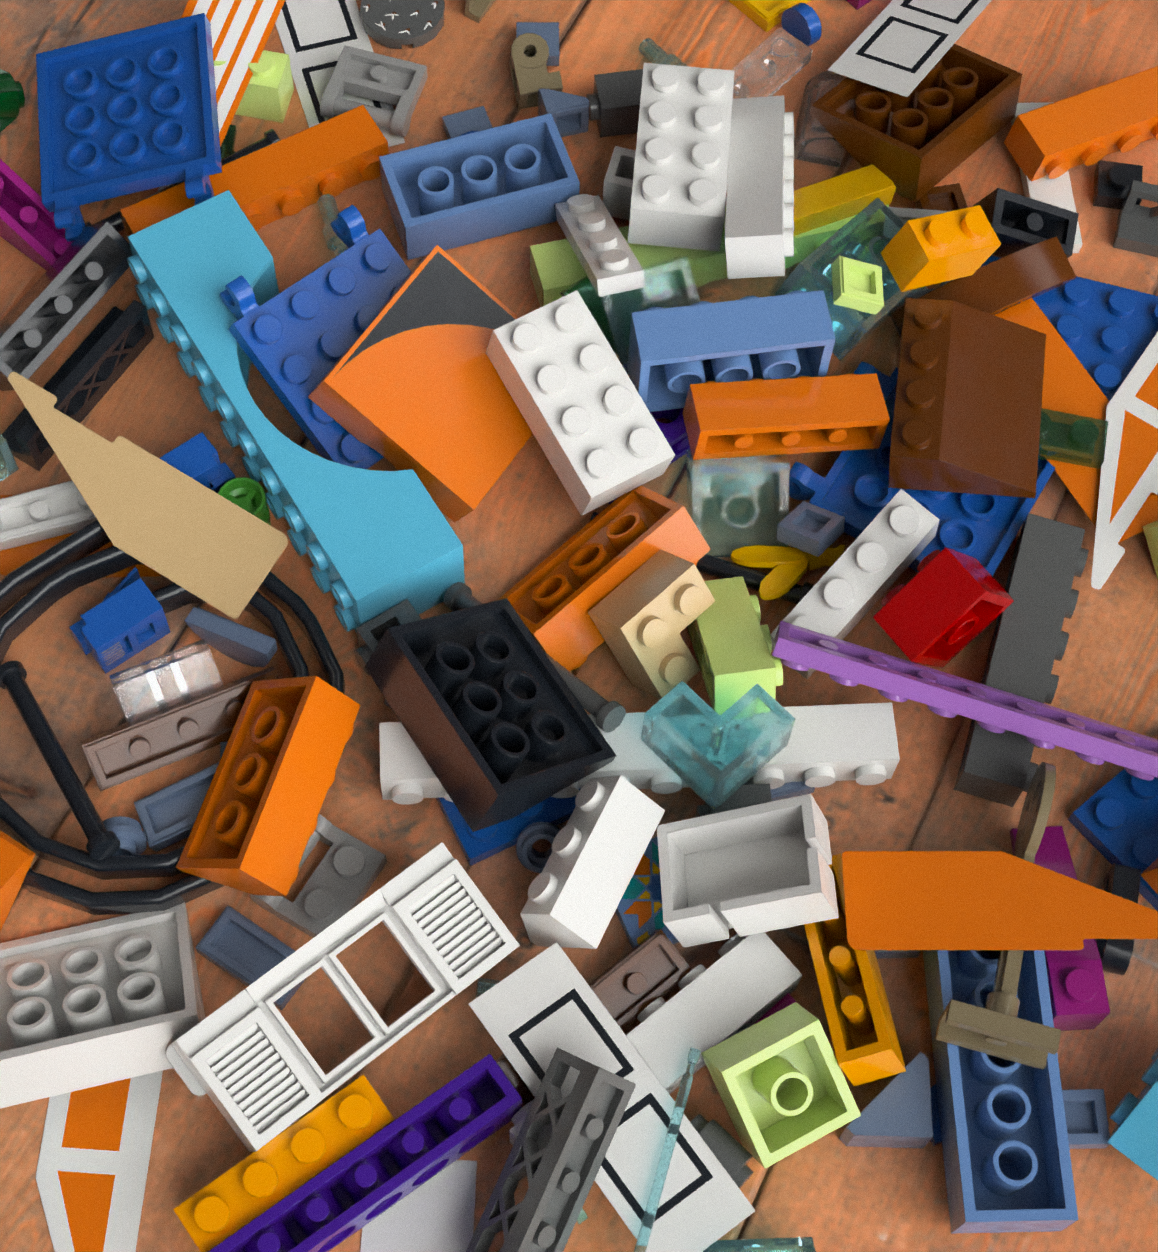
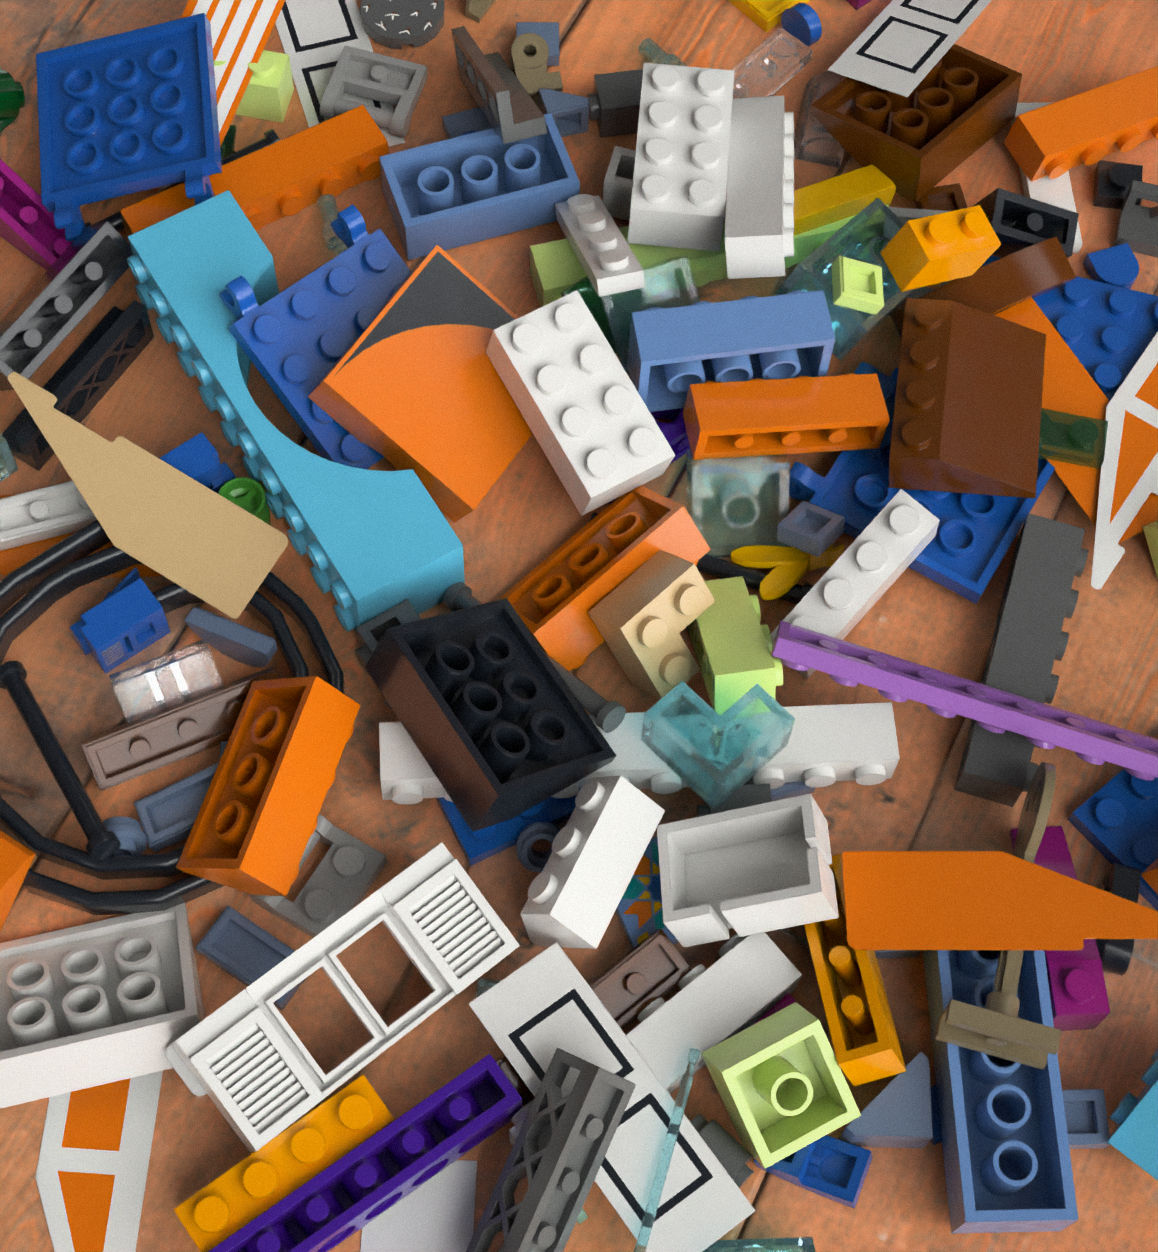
(497, 91): none -> dark grey fence
(827, 1169): none -> blue slope
(941, 607): red brick -> none
(1113, 266): none -> blue tile

